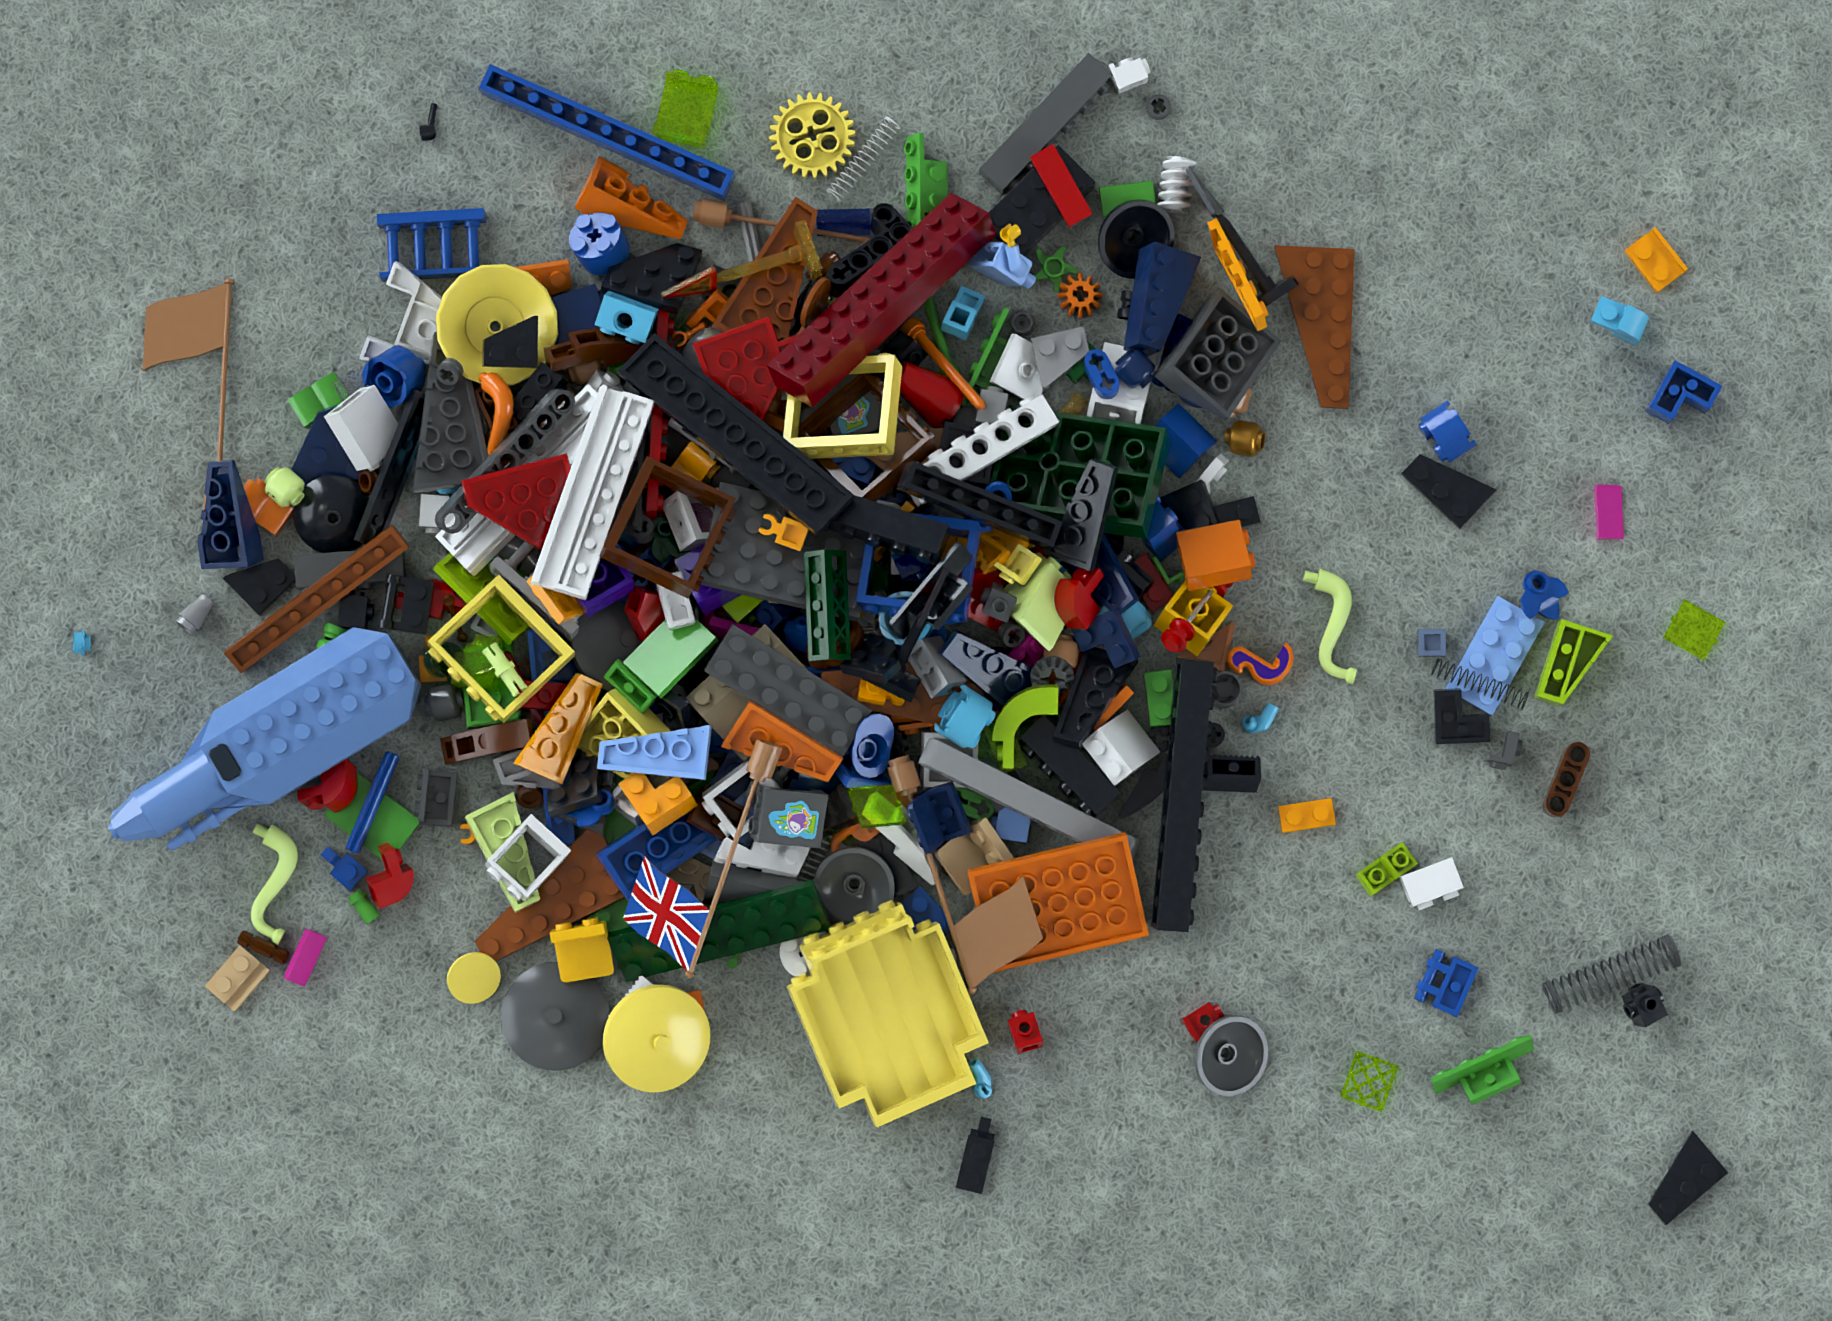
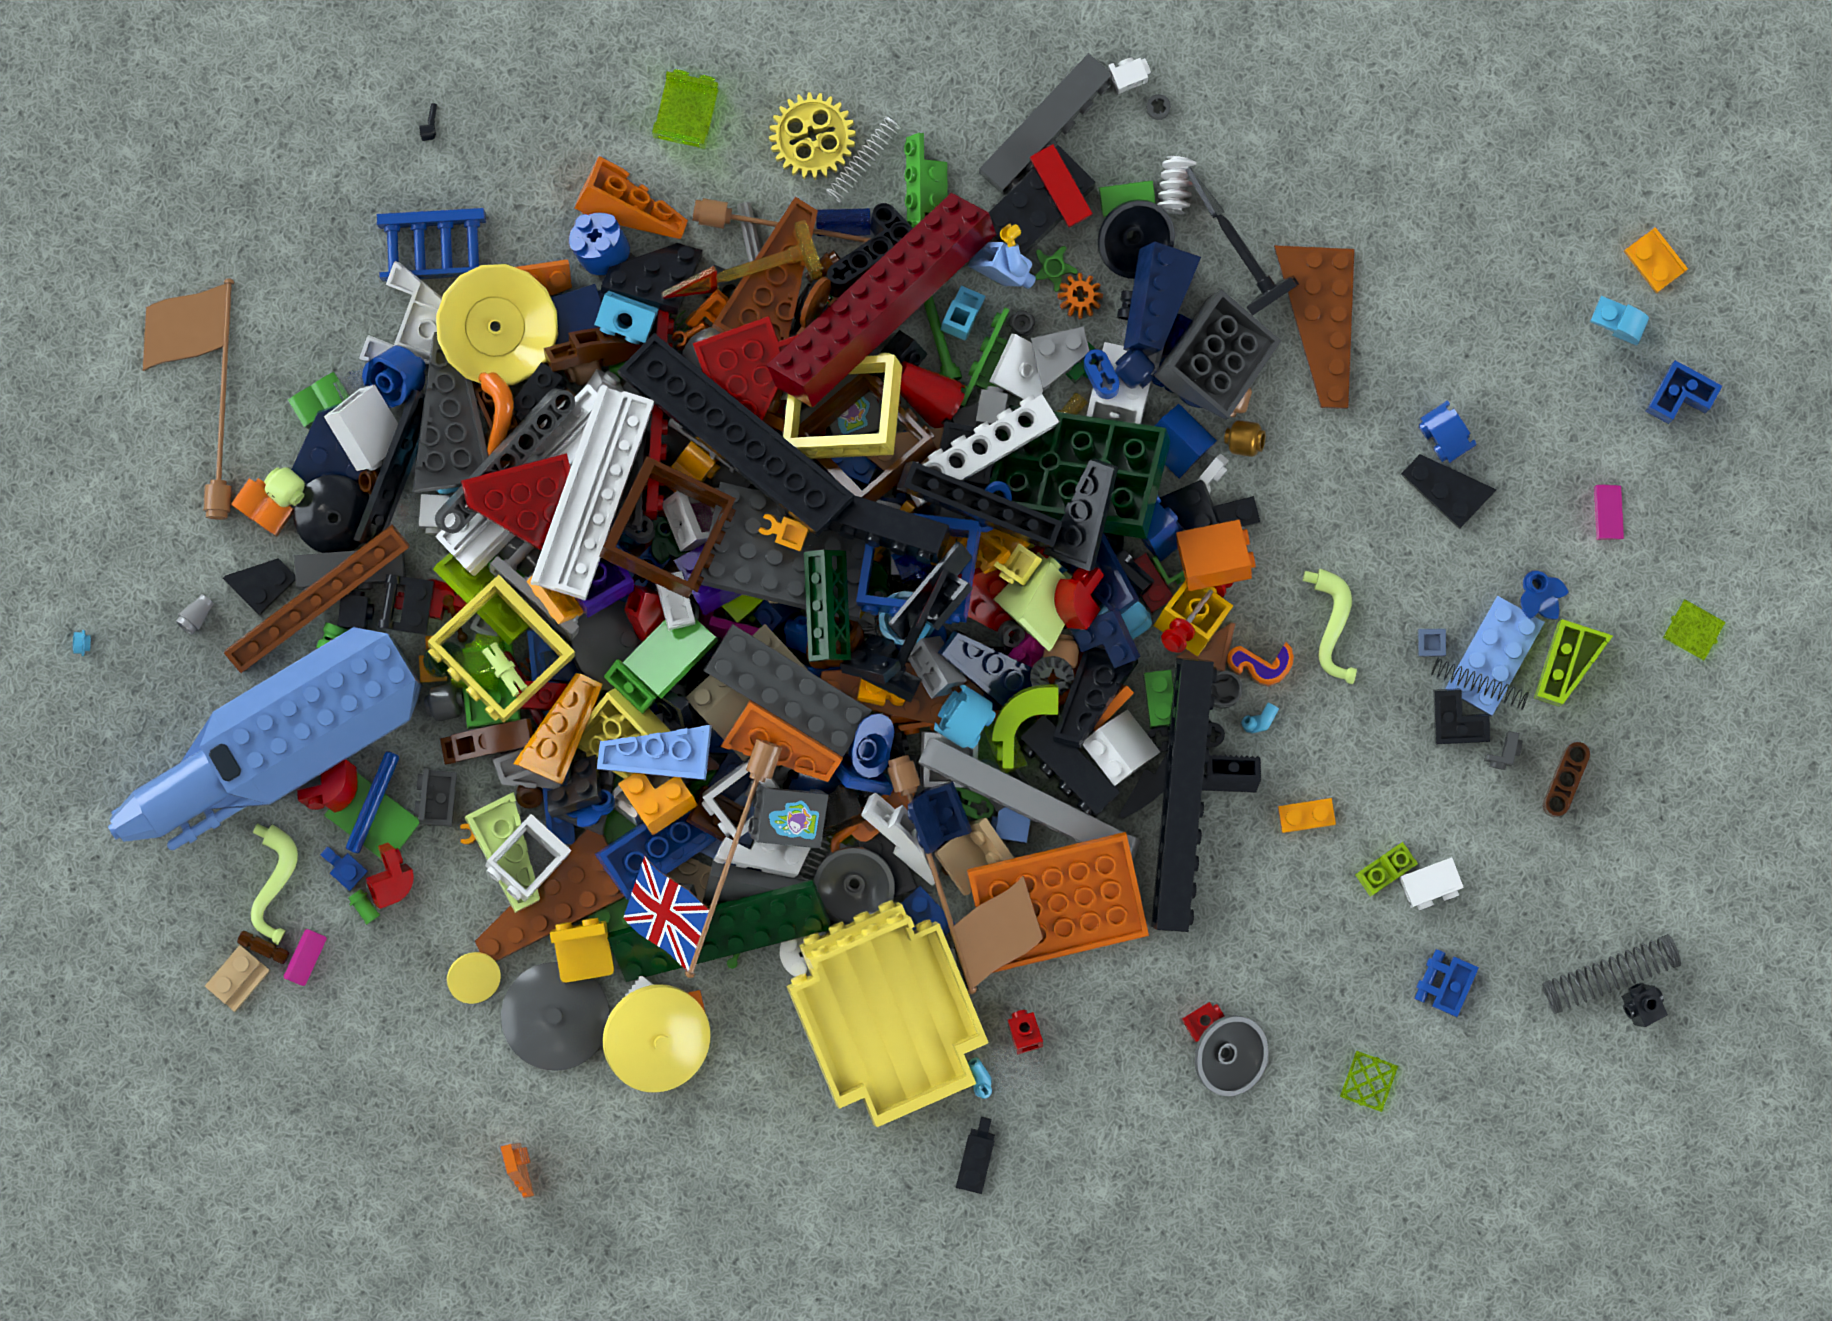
(228, 527): dark blue wedge -> none
(455, 368): dark grey bush -> none
(513, 346): black wing -> none
(515, 1162): none -> orange wing
(607, 132): blue brick -> none
(876, 806): clear neon green piece -> none
(916, 330): orange piece -> none
(997, 602): dark grey bracket -> none
(1236, 273): light orange wing -> none
(1486, 1074): bright green bracket -> none
(1686, 1180): black wing -> none

